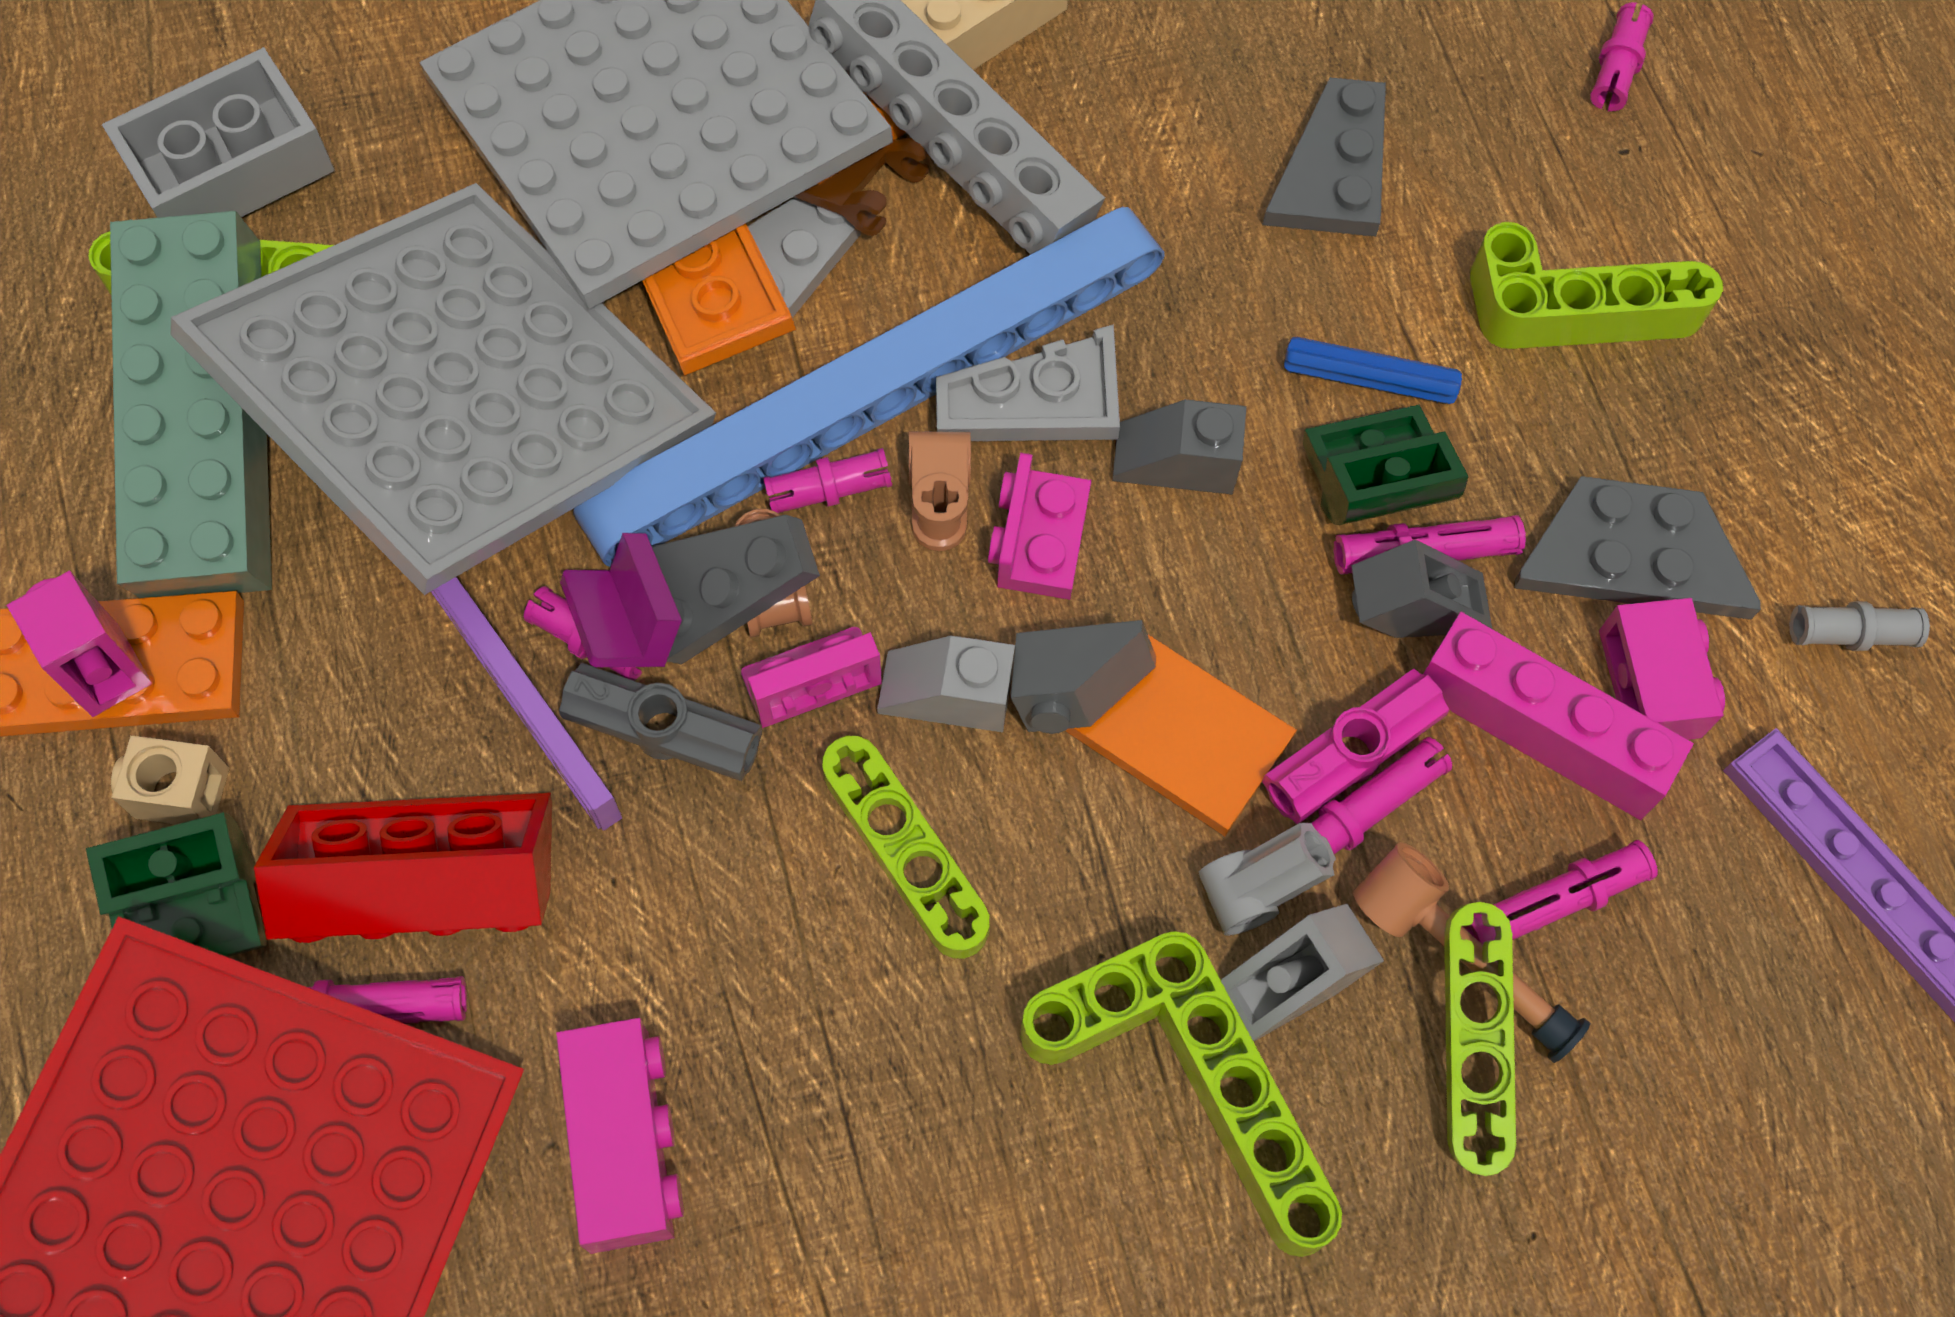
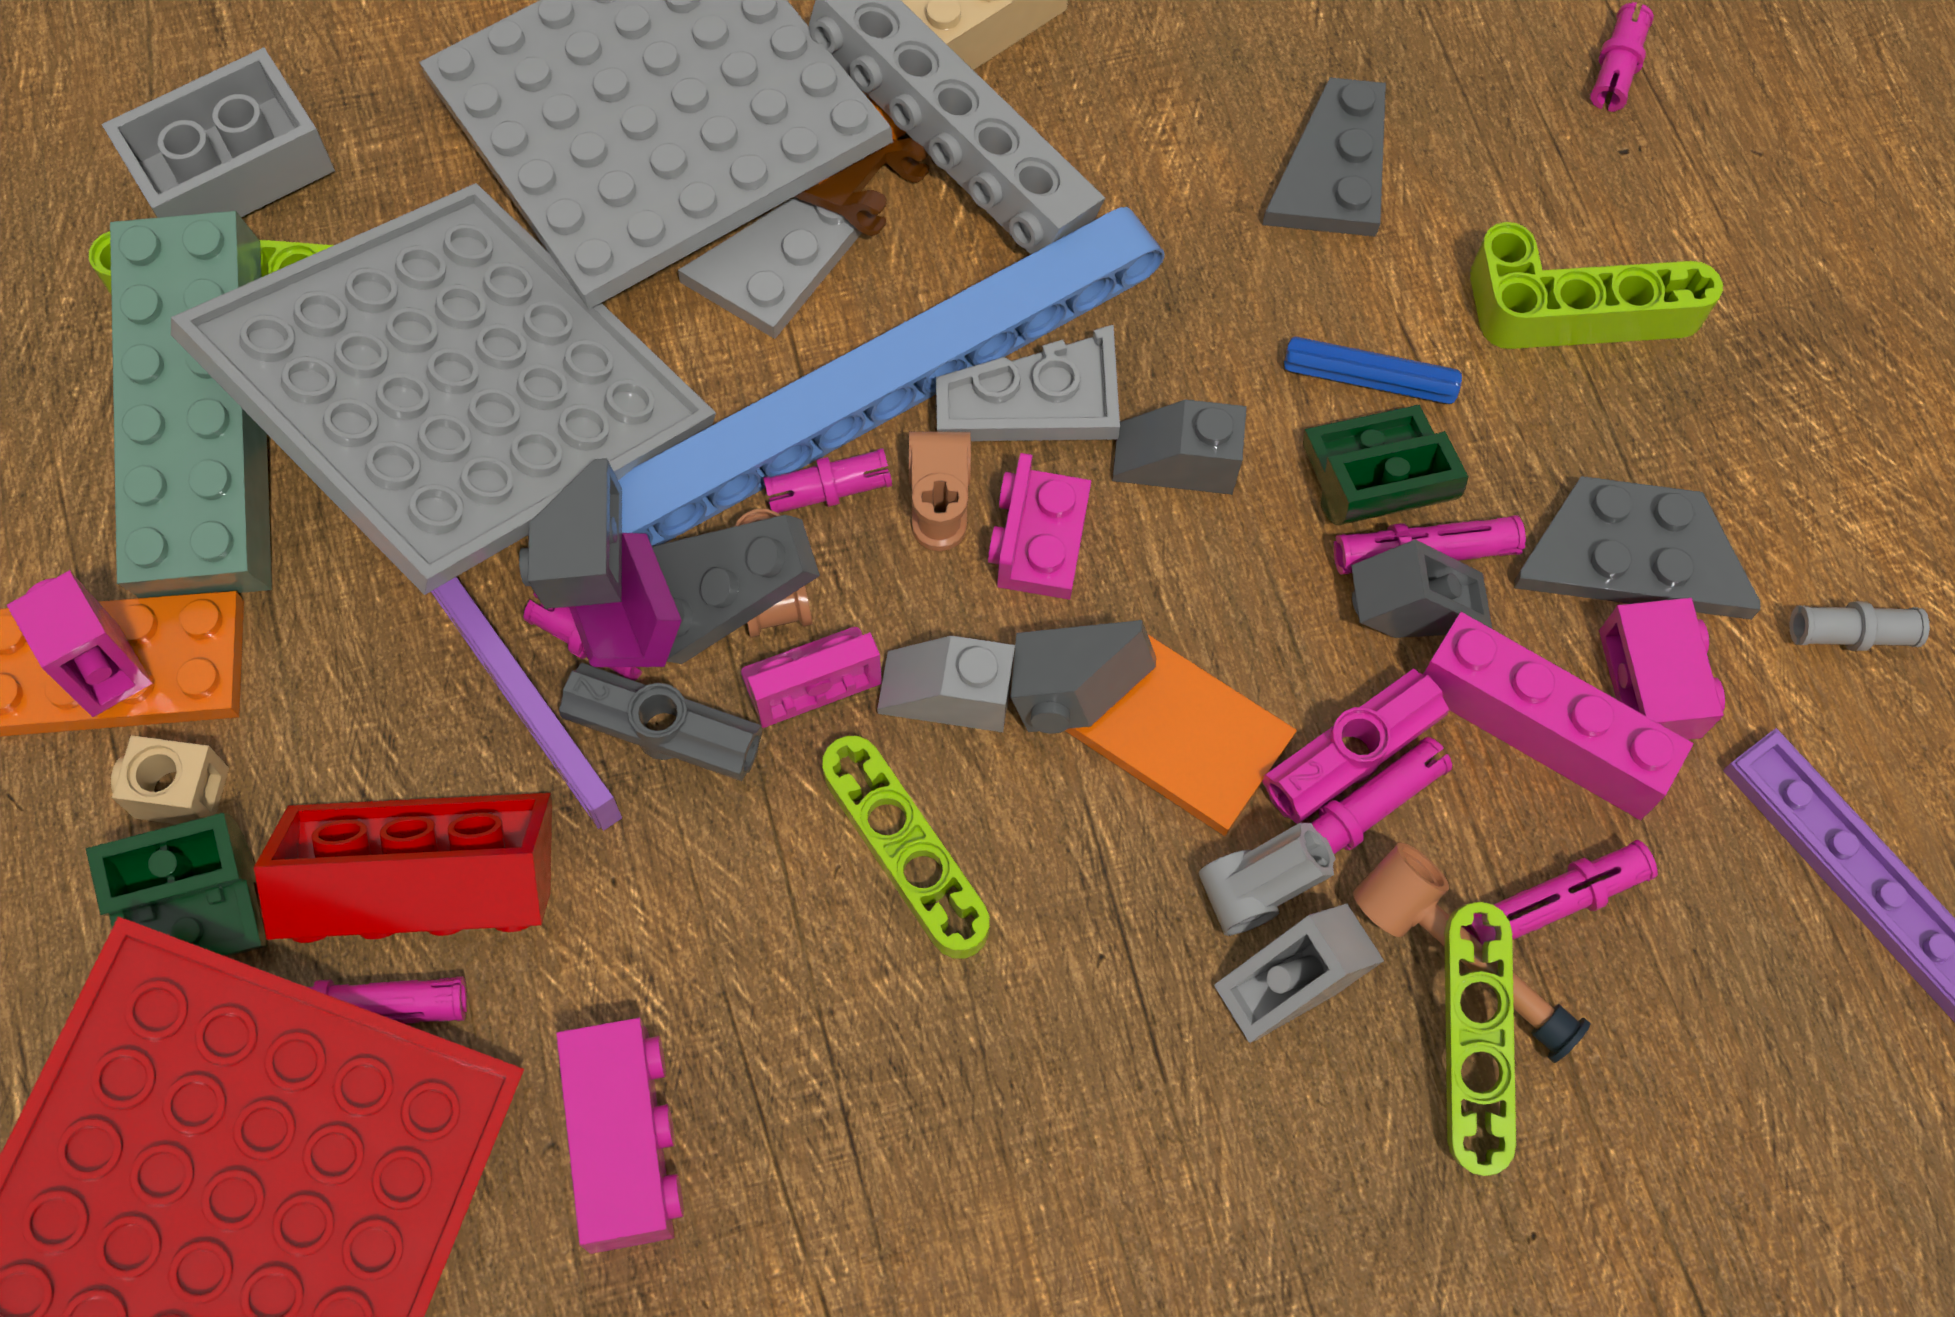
(577, 542): none -> dark grey slope
(718, 301): orange tile -> none
(1205, 1068): lime beam -> none

